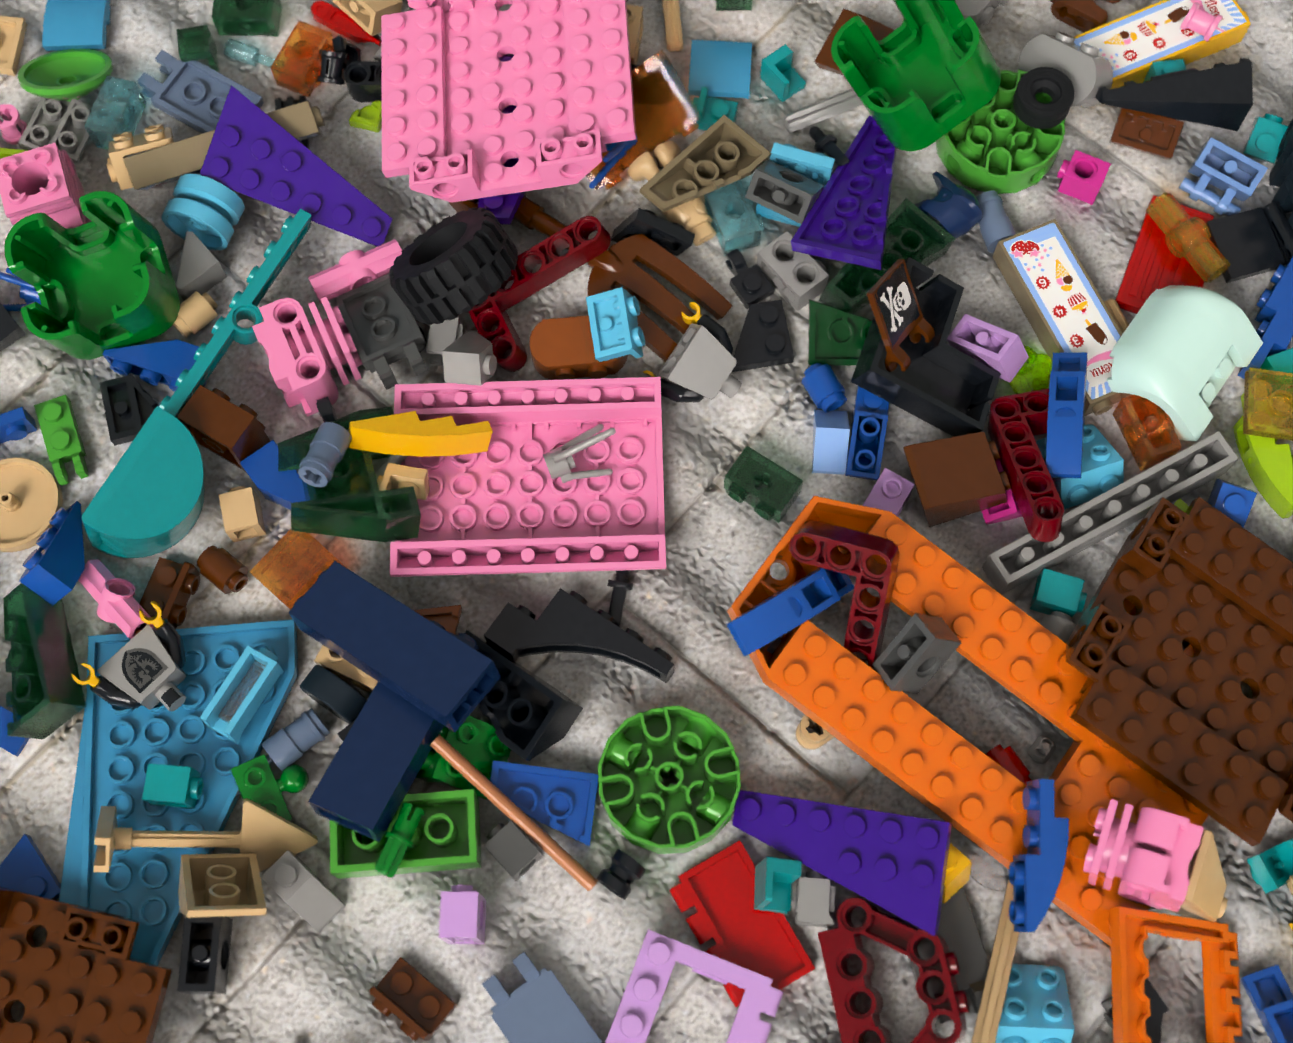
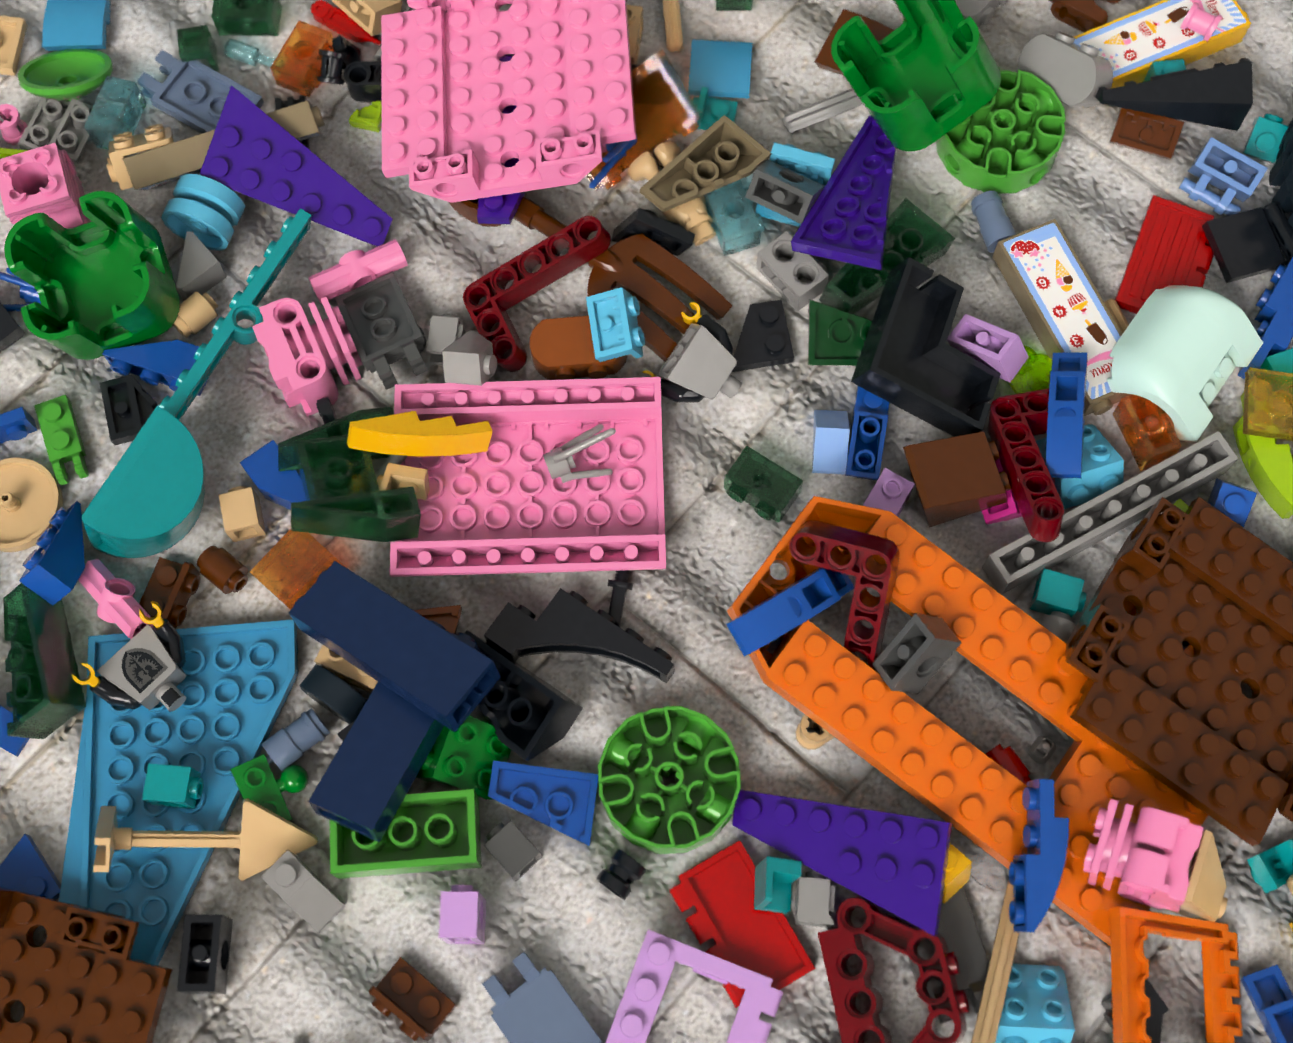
(220, 885): tan slope -> none
(223, 426): reddish brown brick -> none
(242, 693): medium azure window -> none
(324, 454): sand blue piece -> none
(398, 841): green axle -> none
(453, 266): black tyre -> none
(514, 813): nougat piece -> none
(749, 283): black plate -> none
(780, 75): teal panel -> none
(824, 387): blue brick -> none
(827, 145): black piece -> none
(898, 314): flag -> none
(952, 207): dark blue helmet -> none
(1046, 81): black tyre -> none
(1089, 167): dark pink brick -> none
(1188, 237): clear yellow piece -> none

